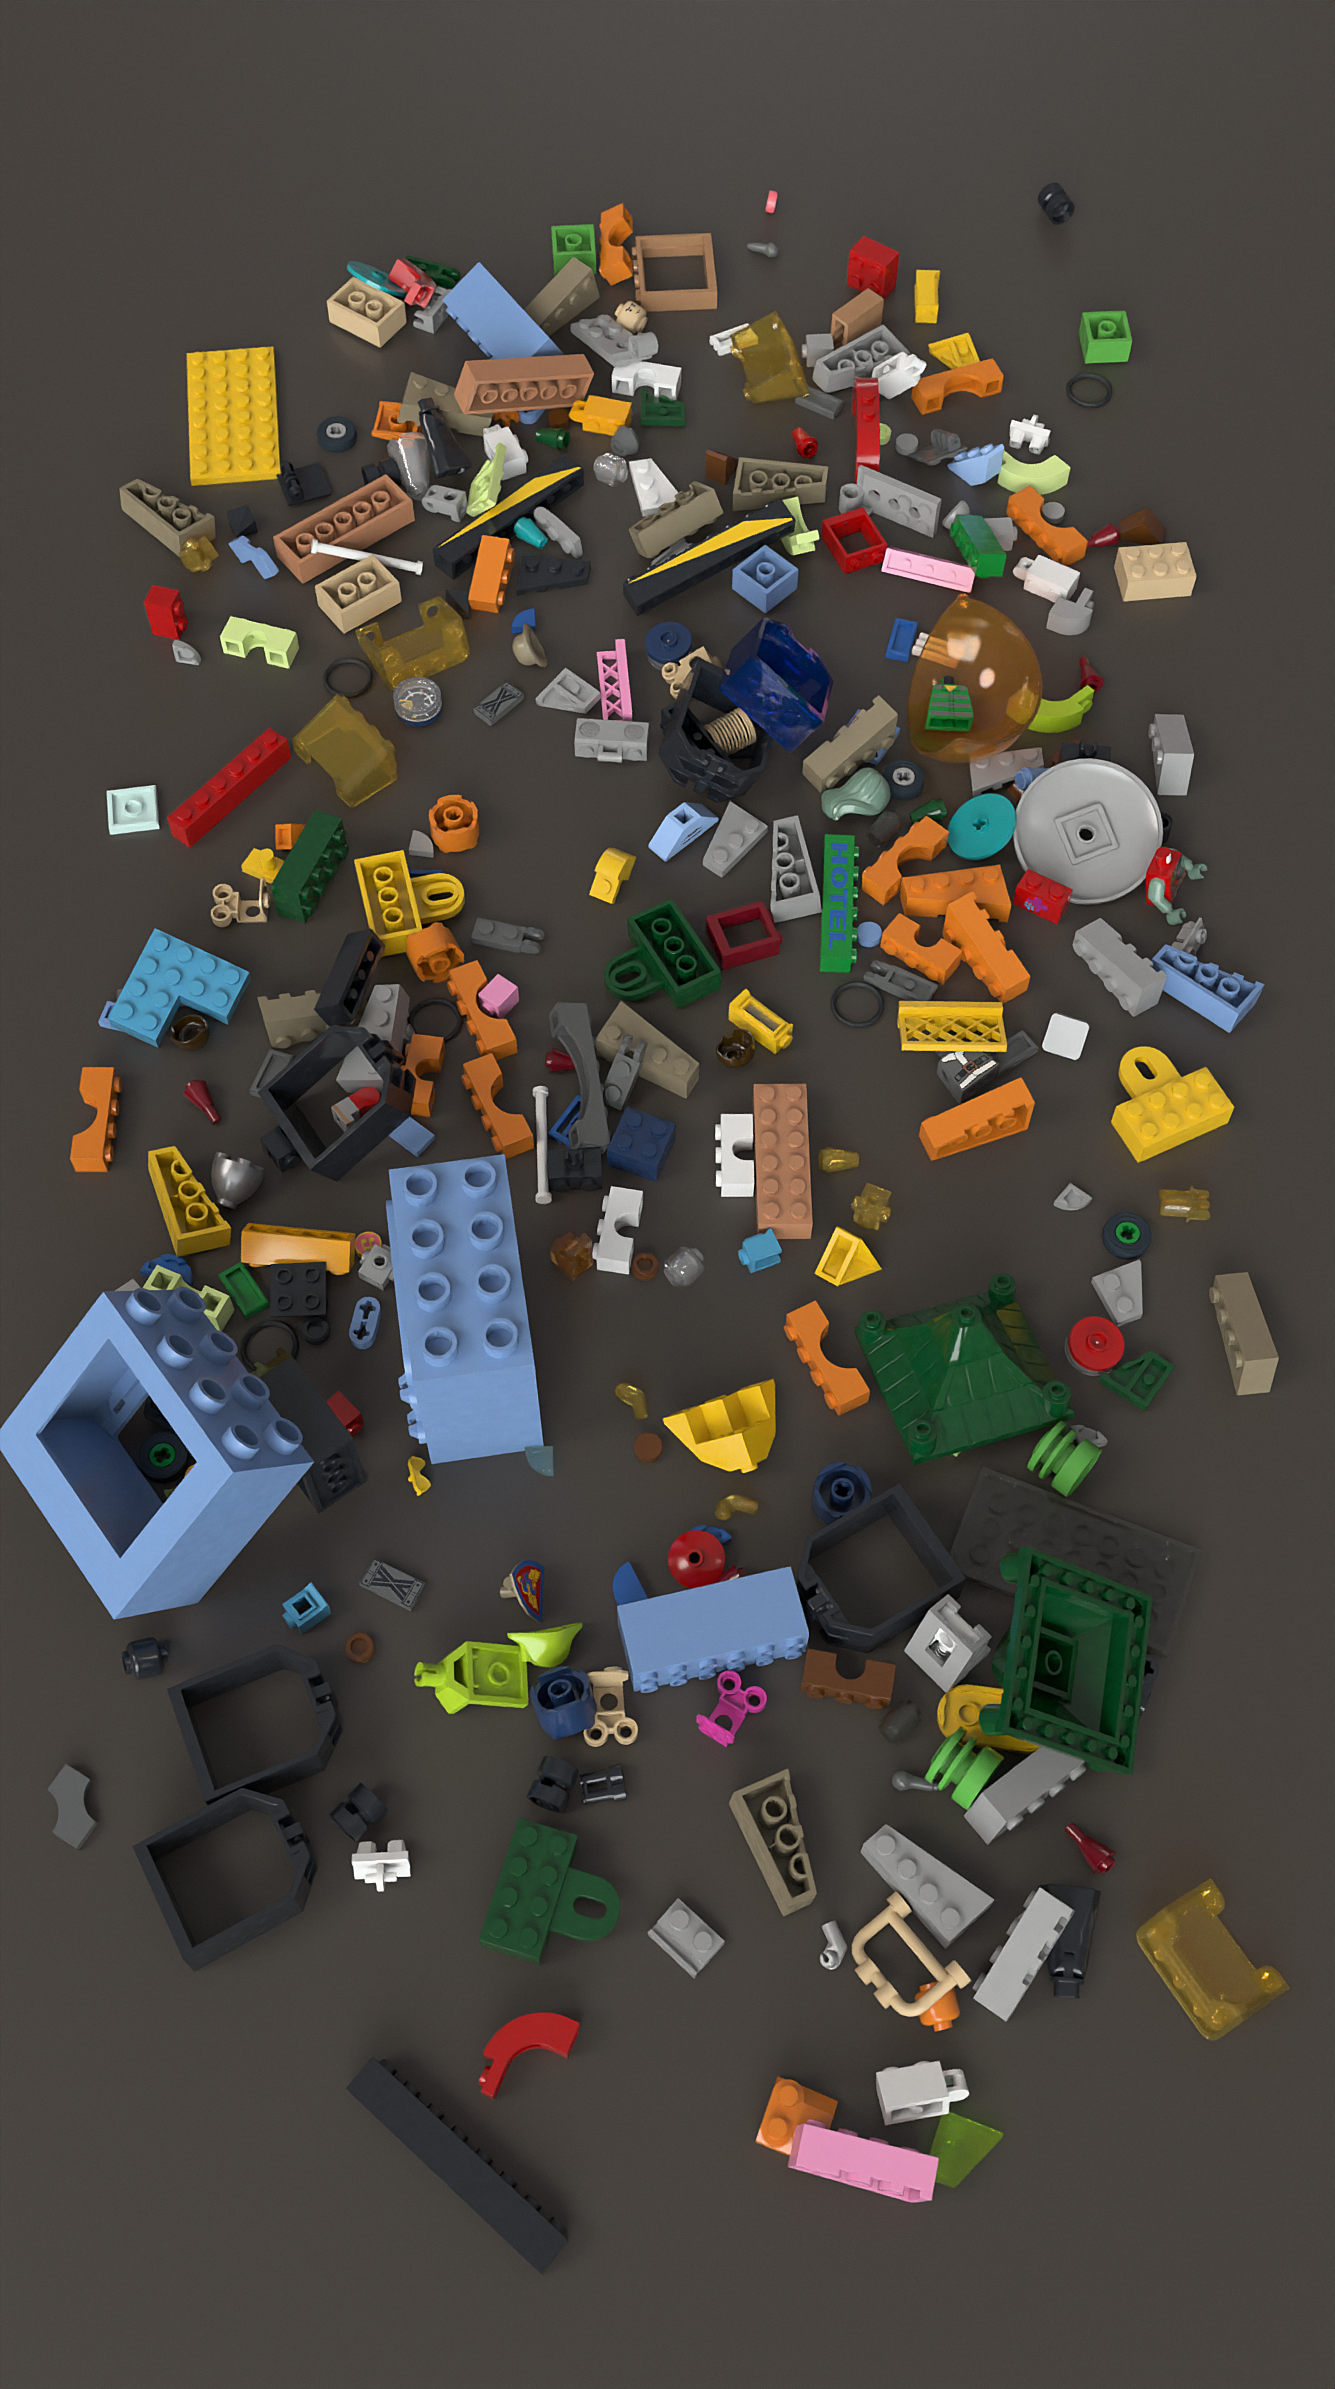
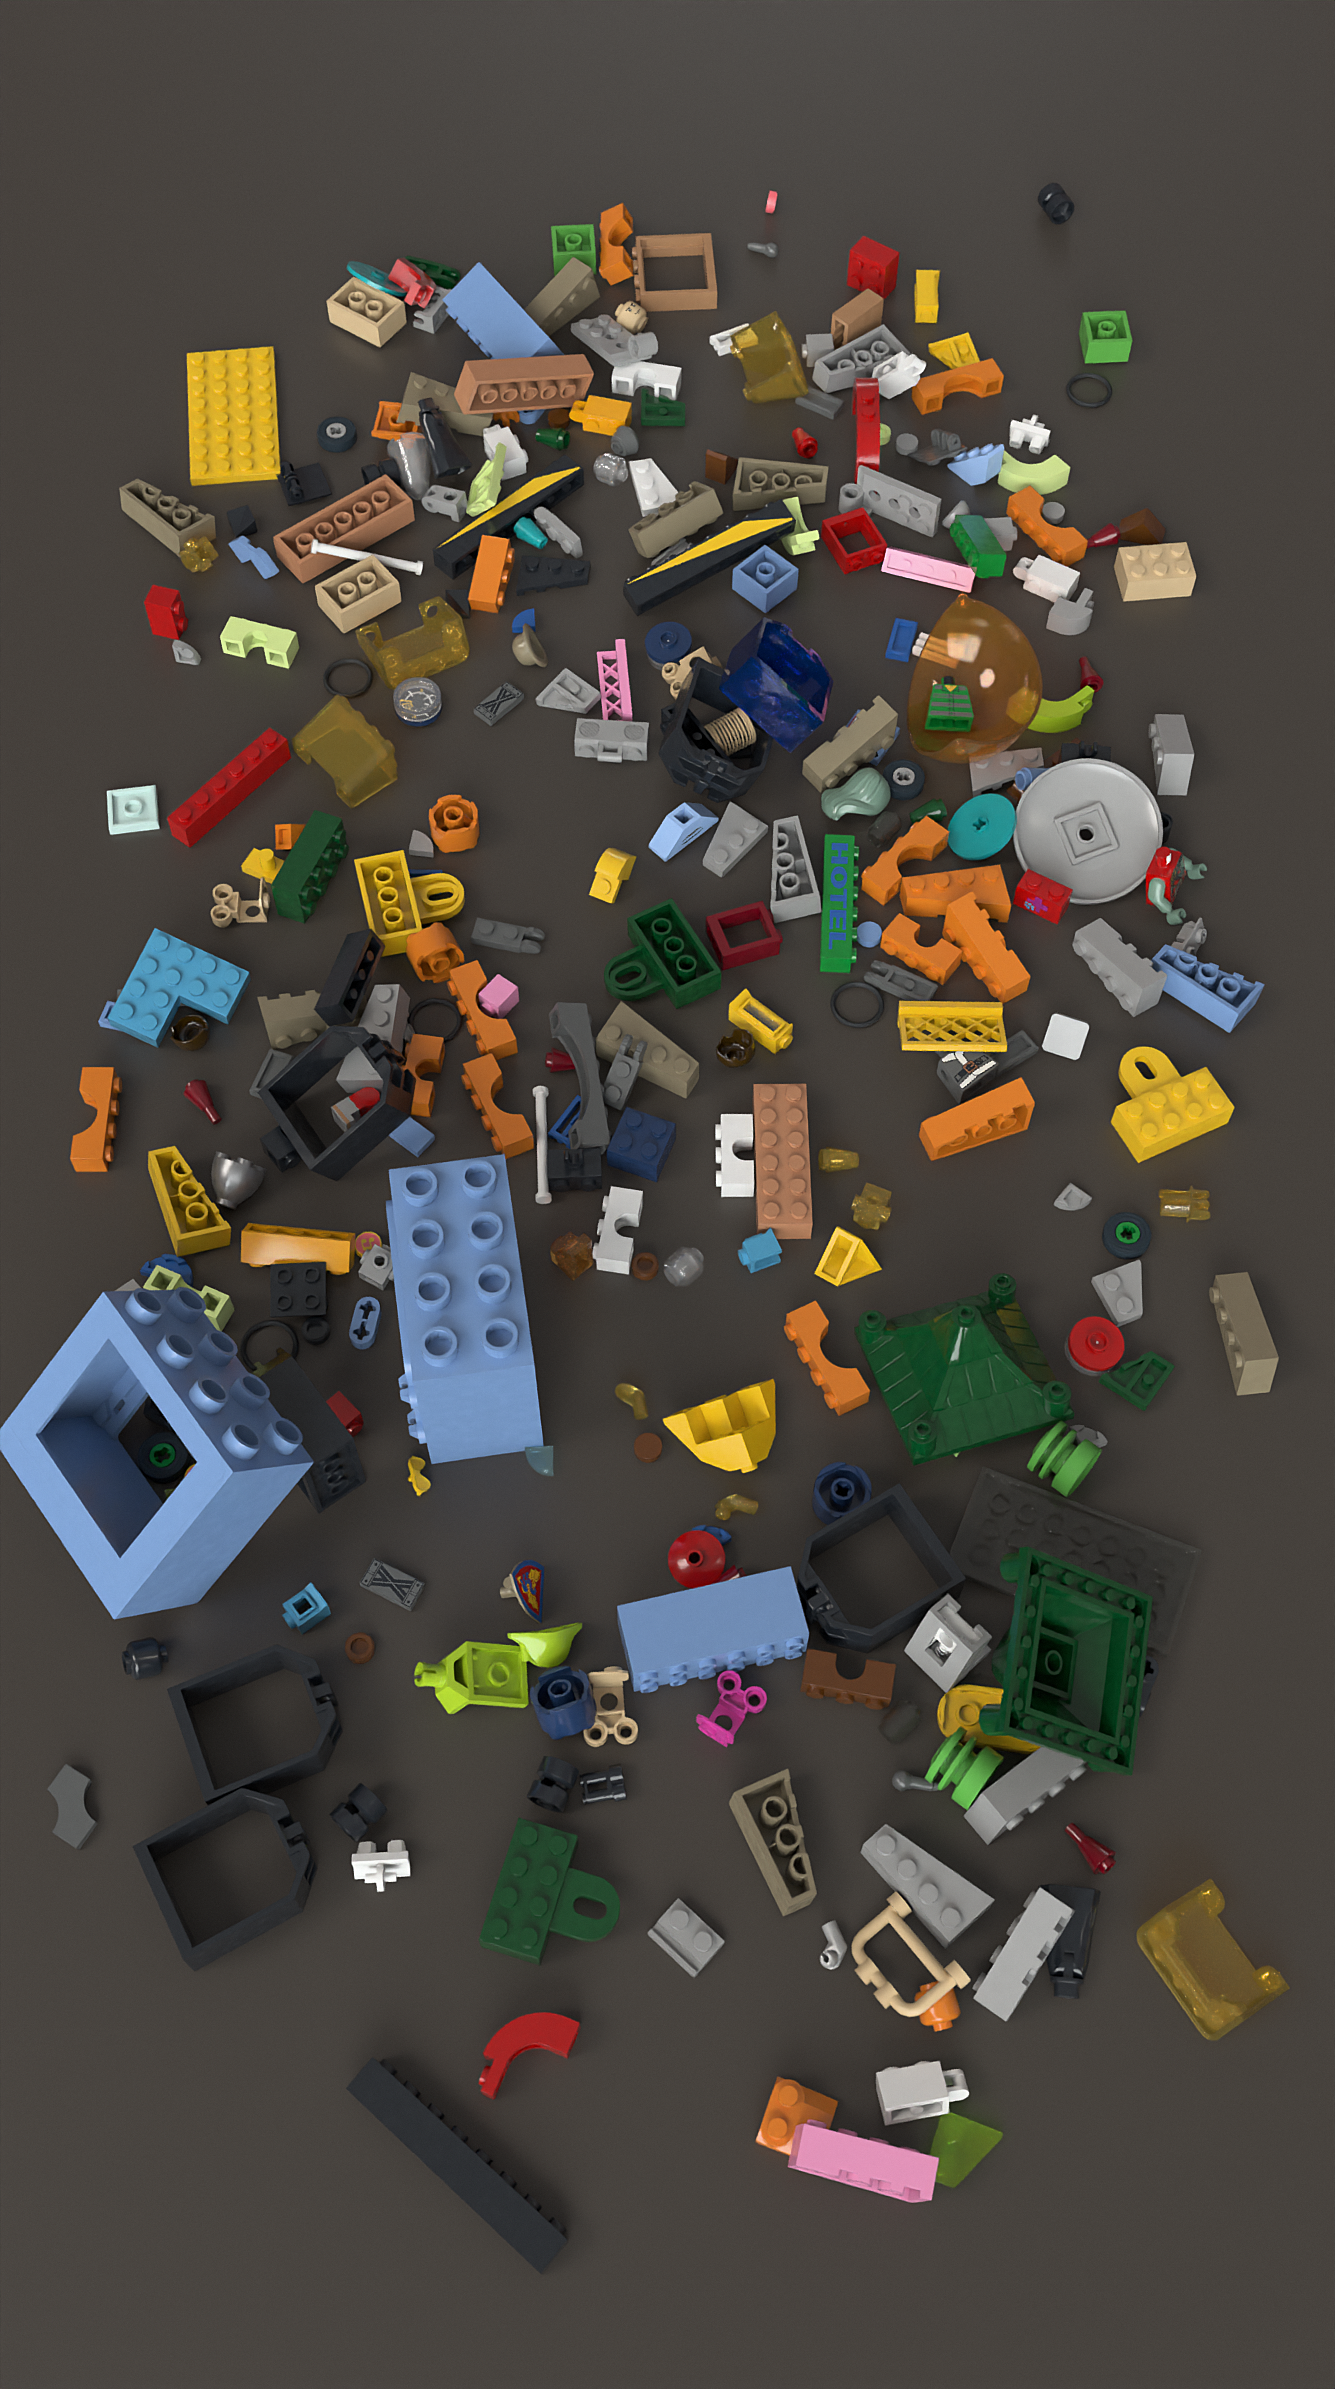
(243, 1290): green tile -> none
(627, 1586): blue tile -> none

